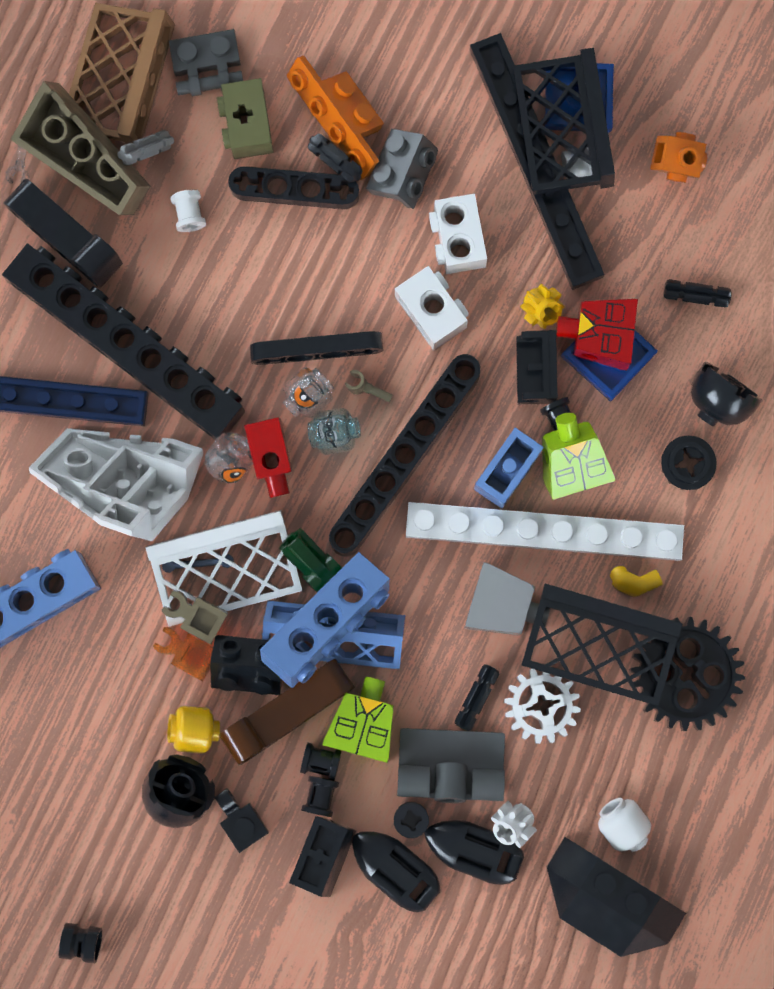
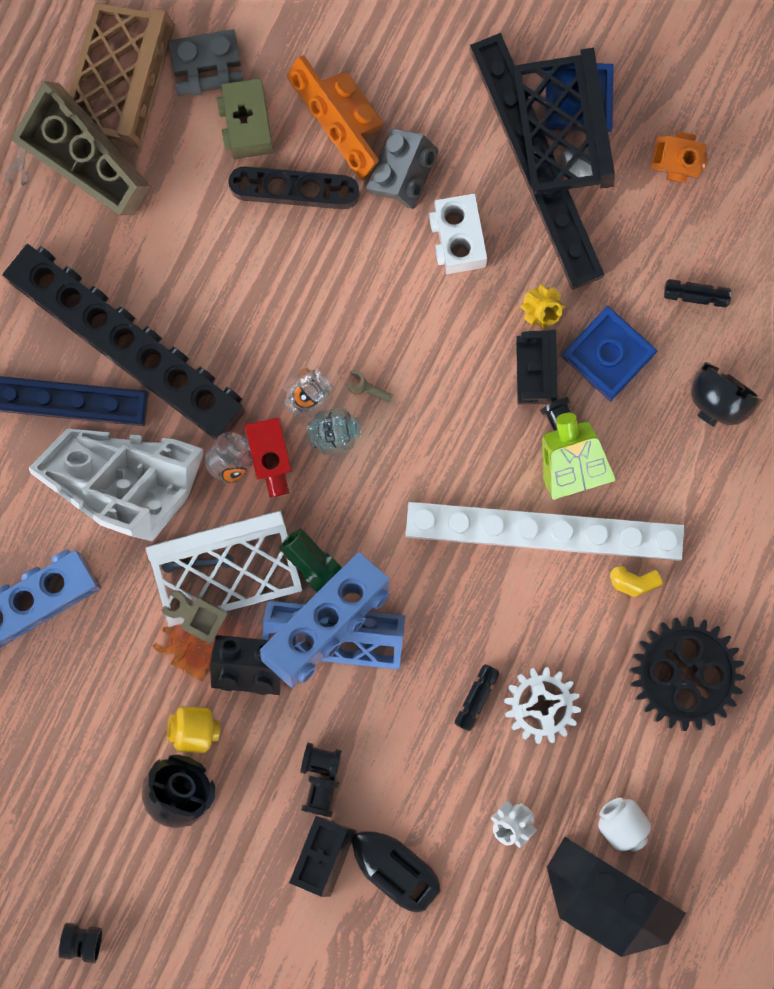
(63, 233): black beam -> none
(145, 147): light grey axle -> none
(188, 210): white bush -> none
(242, 824): black plate -> none
(286, 712): reddish brown beam -> none
(316, 348): black beam -> none
(335, 158): black axle -> none
(363, 723): lime torso -> none
(409, 815): black wheel -> none
(411, 439): black beam -> none
(434, 327): white brick -> none
(451, 765): dark grey panel -> none
(473, 851): black piece -> none
(502, 603): light grey torso -> none
(508, 468): medium blue brick -> none
(602, 331): red torso -> none
(609, 614): black fence -> none
(696, 449): black gear -> none

